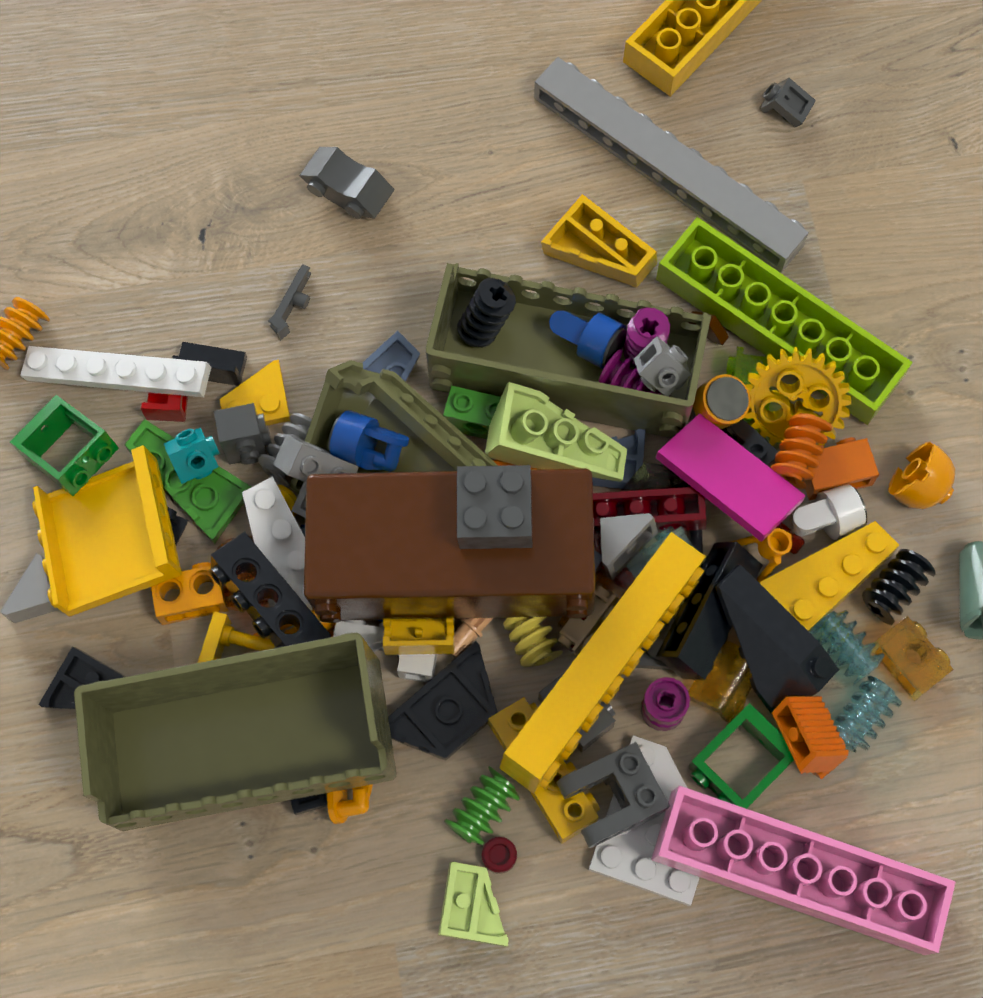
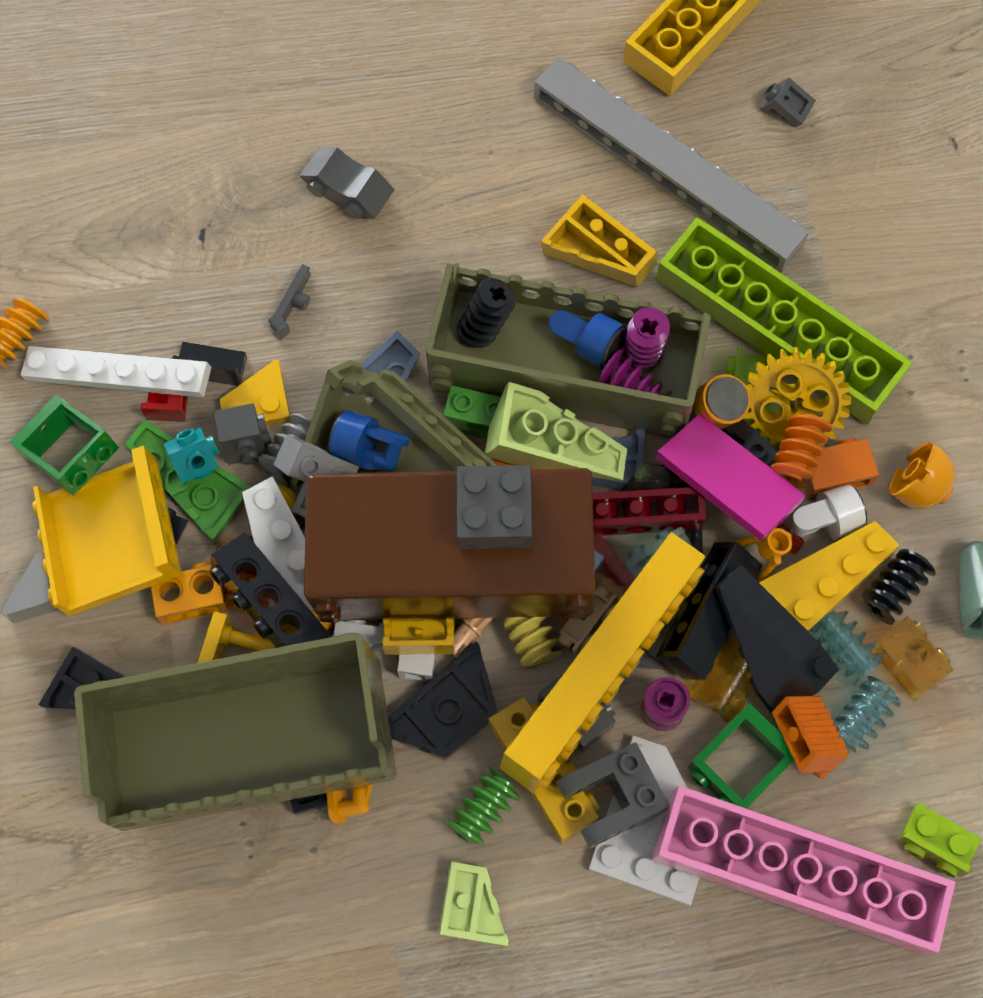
(499, 855): dark red tile -> none
(623, 539): light grey slope -> none
(662, 366): light grey brick -> none
(716, 332): reddish brown tile -> none
(939, 840): none -> lime bracket

